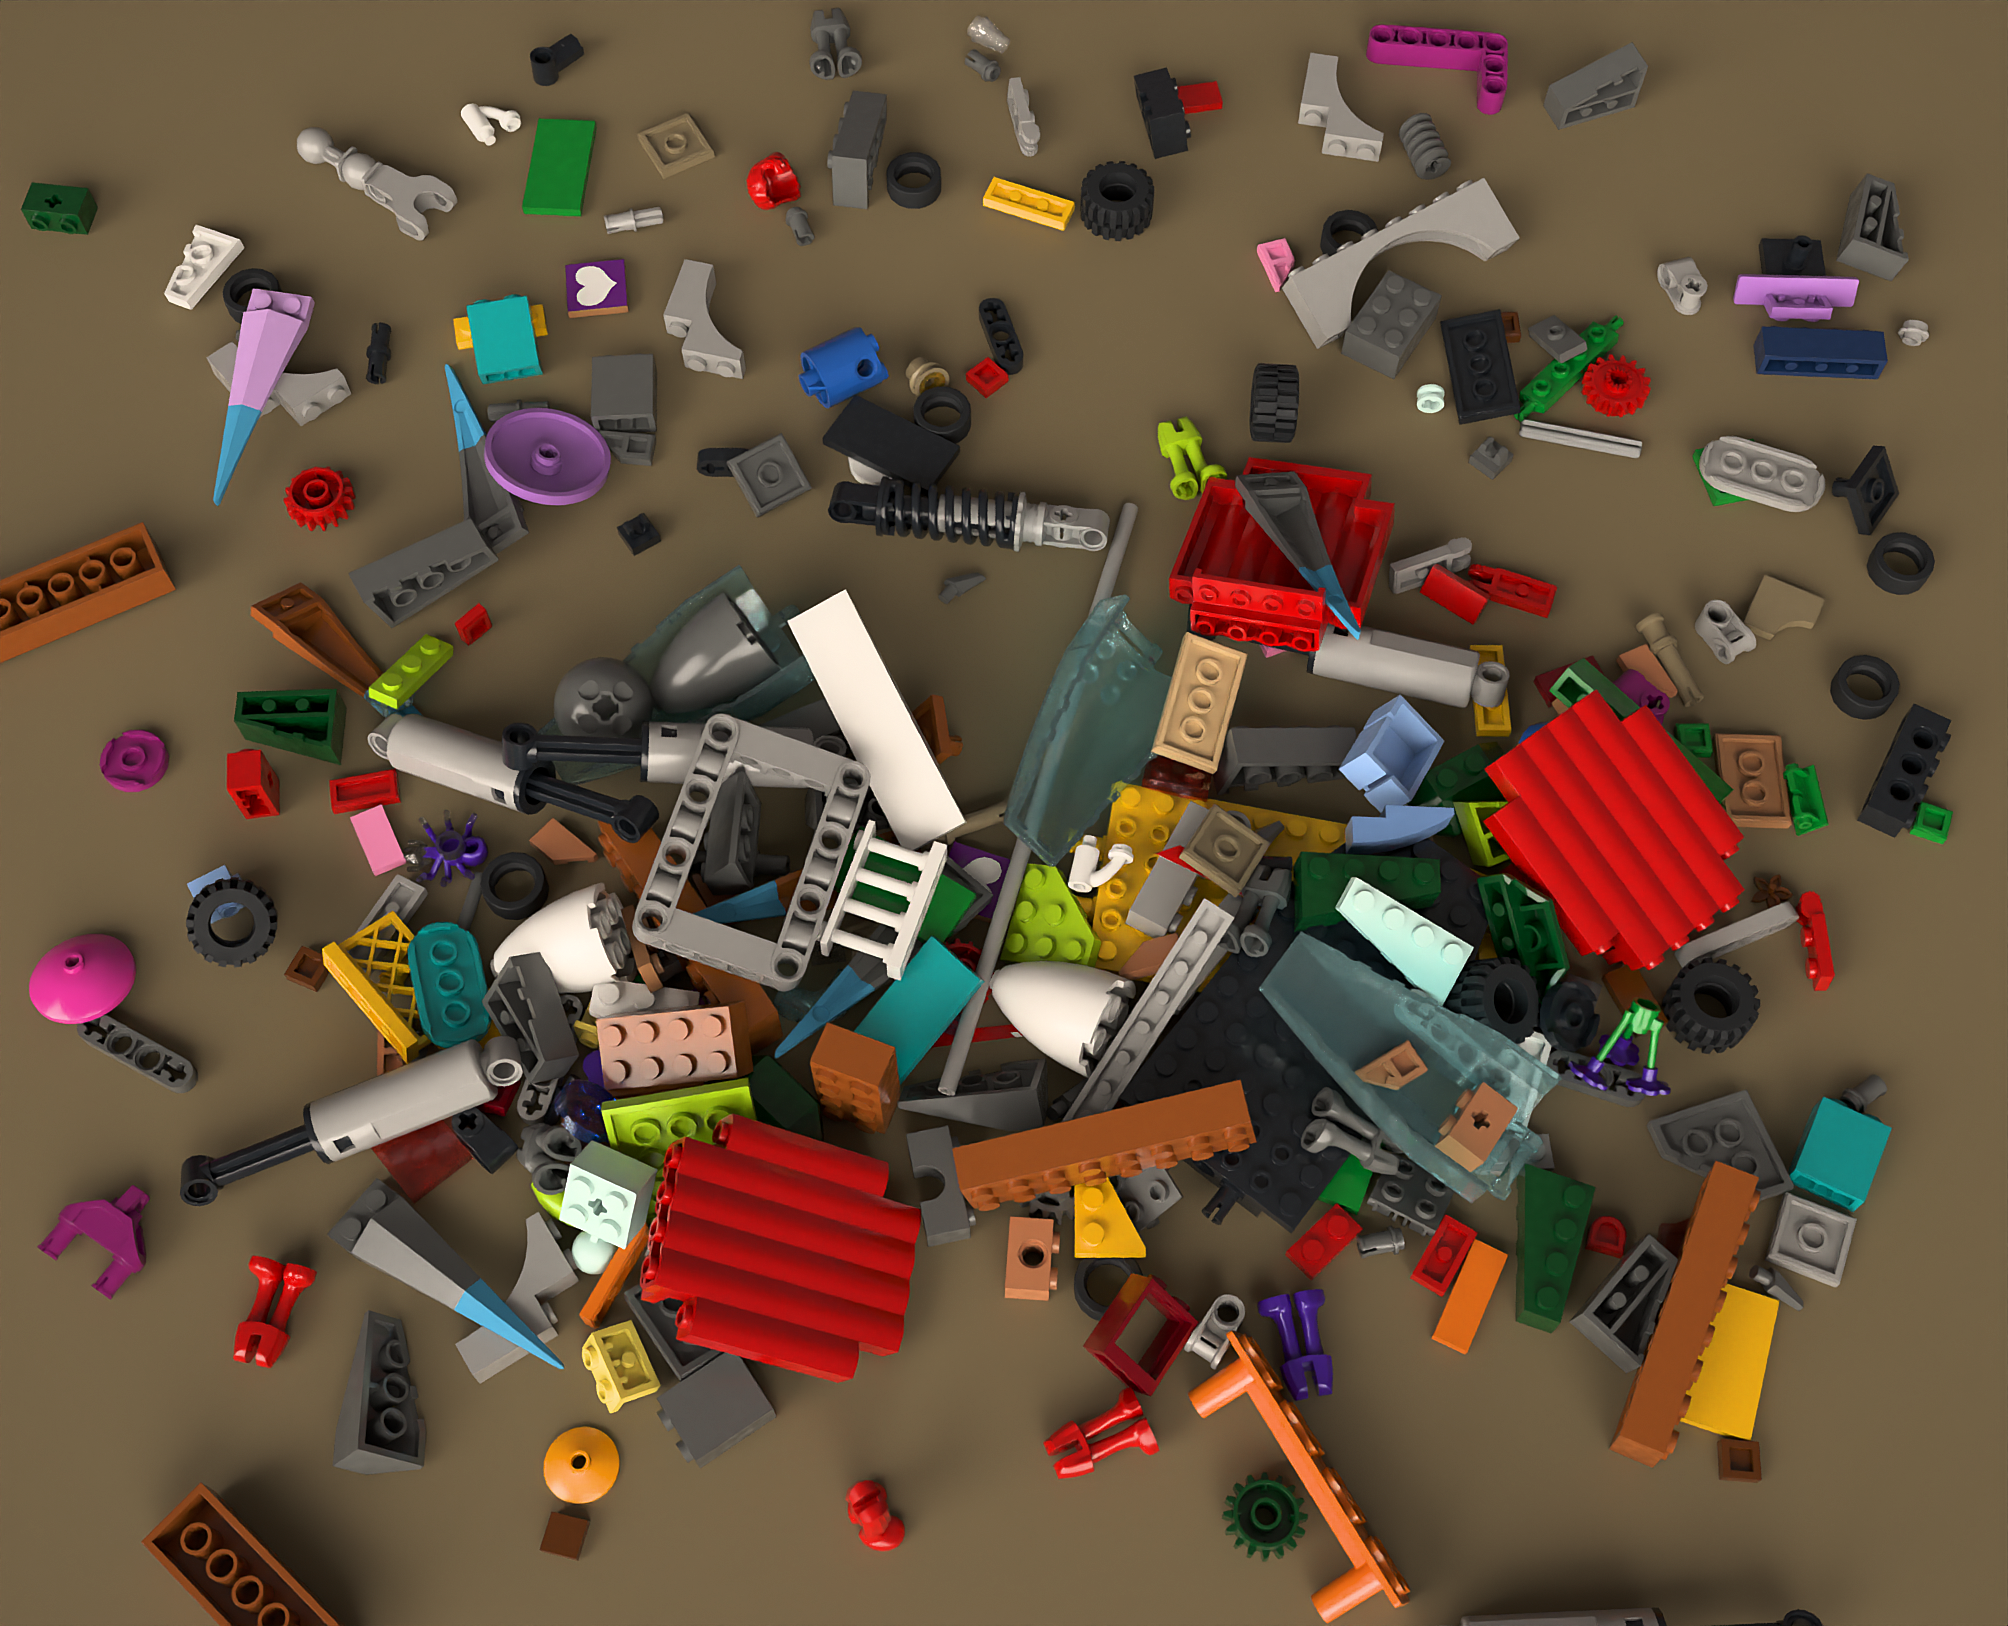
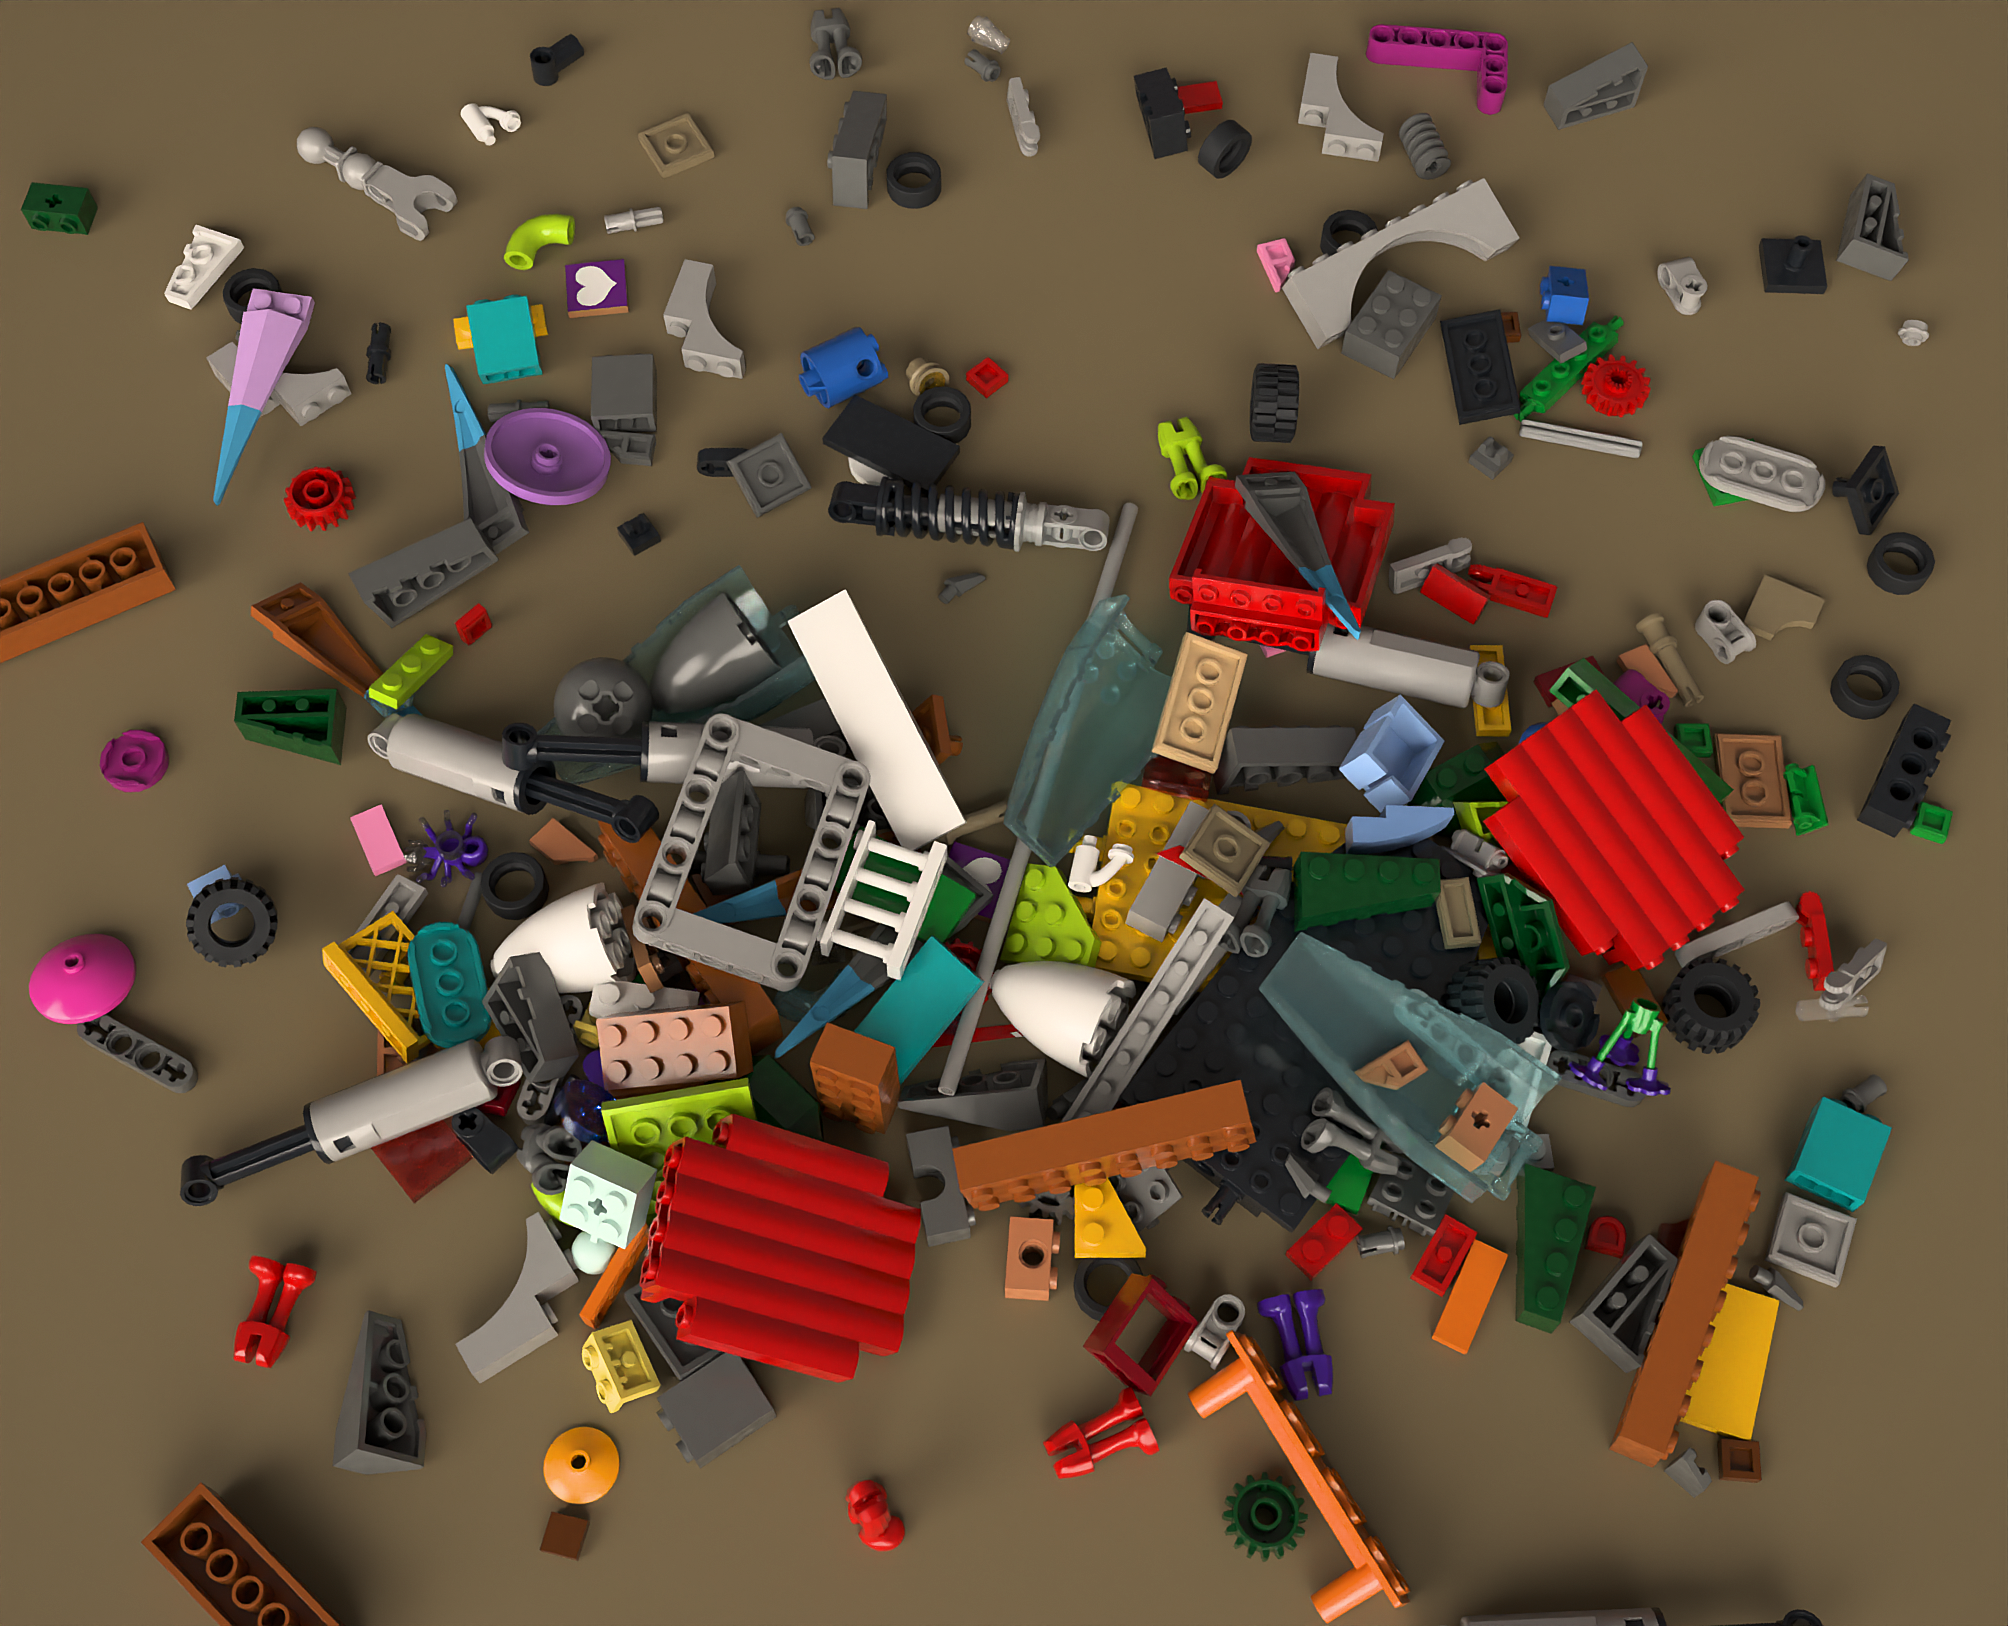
(110, 1225): magenta connector -> none
(253, 784): red brick -> none
(307, 969): reddish brown tile -> none
(364, 791): red tile -> none
(400, 1243): dark grey plate -> none
(537, 233): none -> lime cylinder
(559, 167): green tile -> none
(772, 182): red hair -> none
(1005, 325): black beam -> none
(1028, 203): yellow plate -> none
(1120, 183): black tyre -> none
(1148, 957): nougat tile -> none
(1224, 149): none -> black tyre
(1306, 1179): none -> dark grey bar
(1415, 945): light aqua wing -> none
(1430, 398): light aqua bush -> none
(1457, 914): none -> dark tan tile
(1484, 862): none -> light grey hinge
(1565, 295): none -> blue brick
(1688, 1474): none -> dark grey tile
(1723, 1132): dark grey plate -> none
(1770, 891): reddish brown plant -> none
(1796, 295): medium lavender bracket -> none
(1811, 1010): none -> clear axle
(1820, 352): dark blue brick -> none
(1852, 977): none -> light grey hinge

